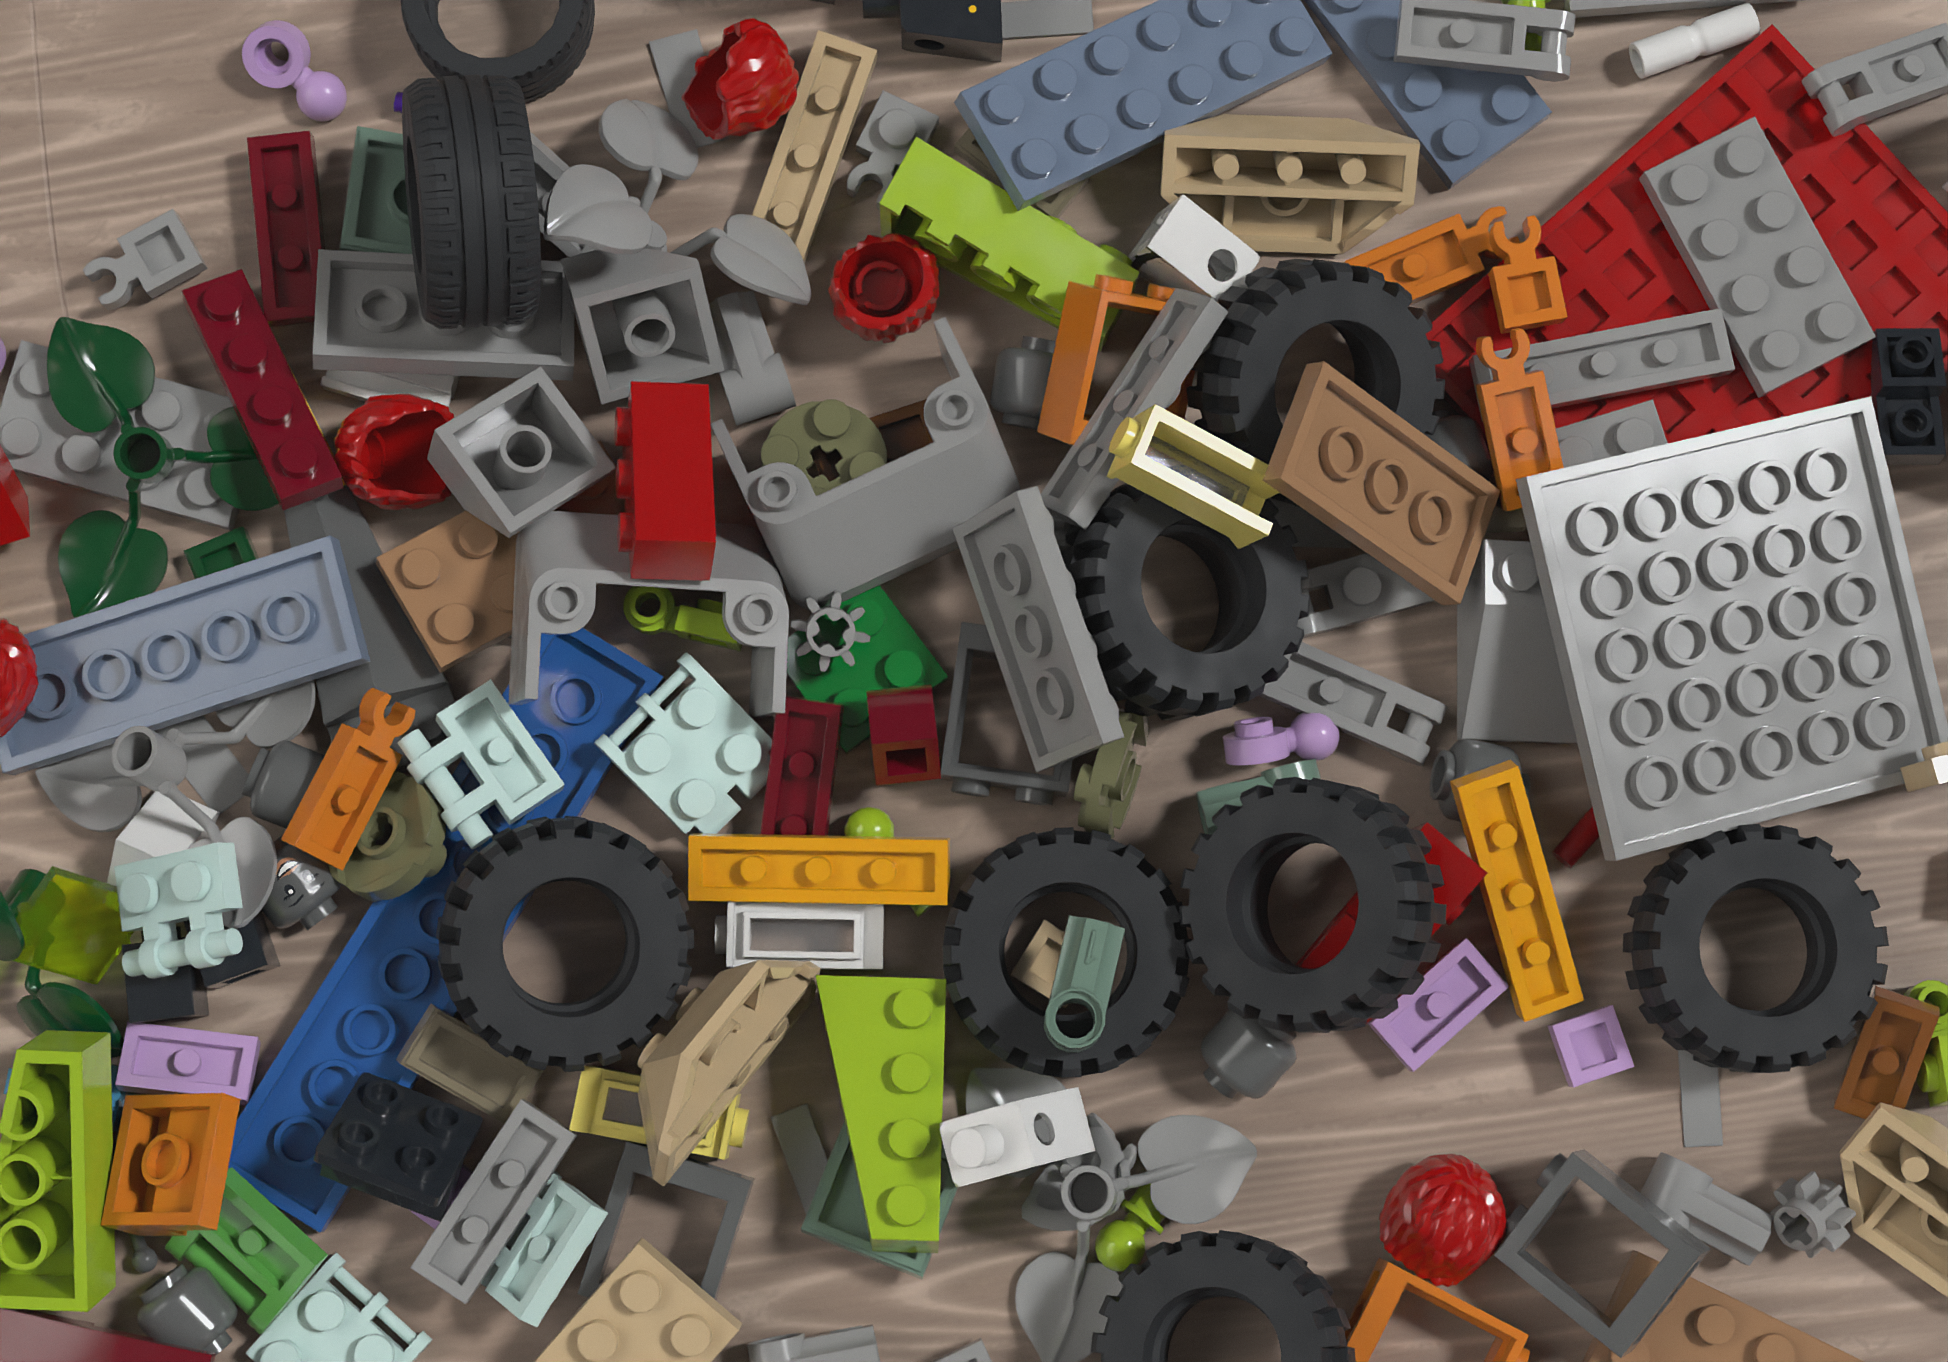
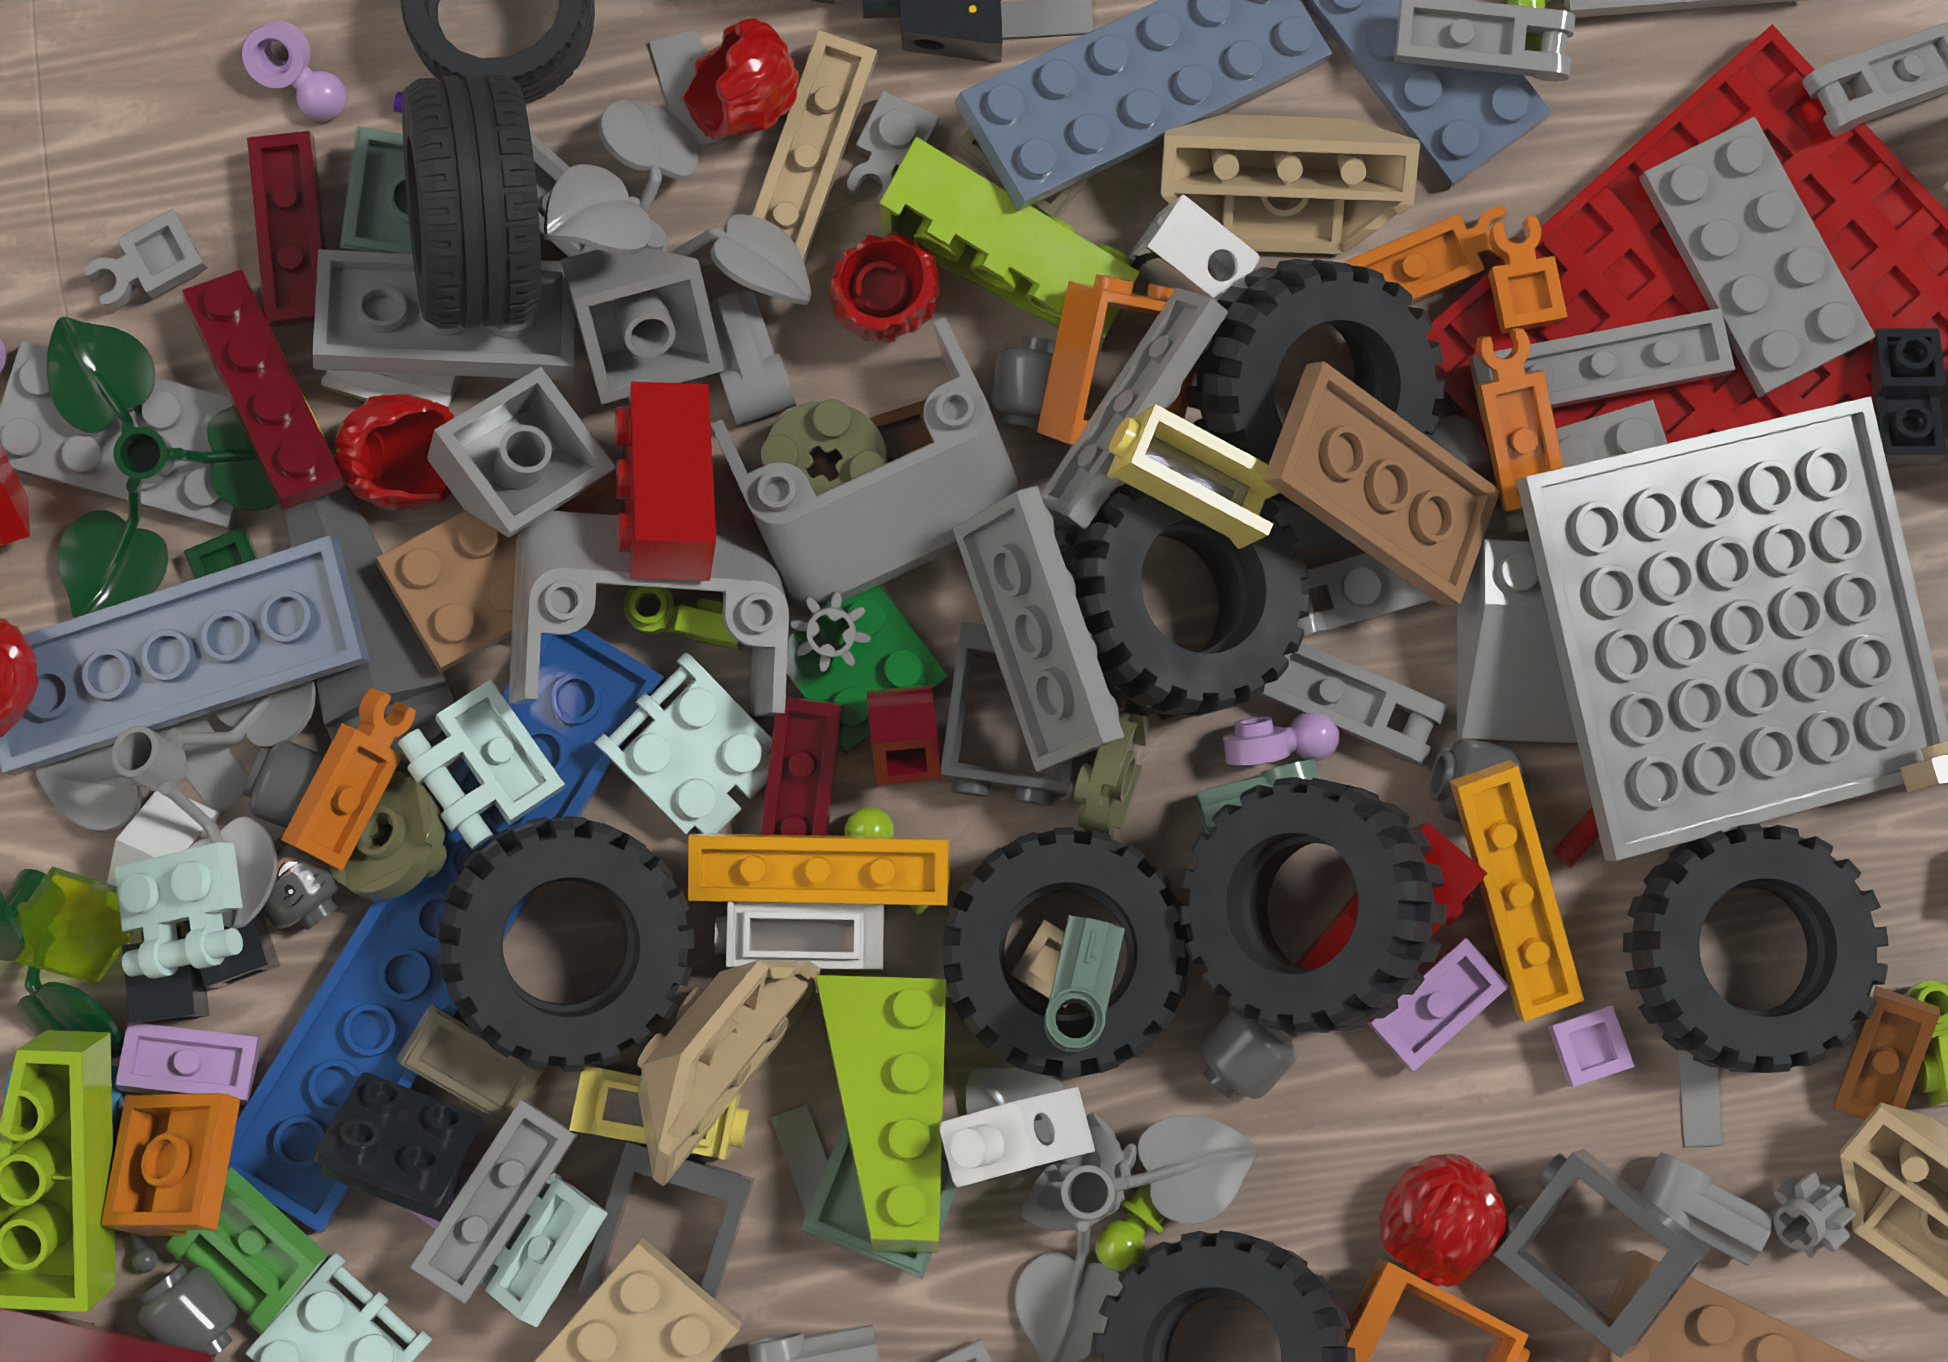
(1688, 42): white piece -> none

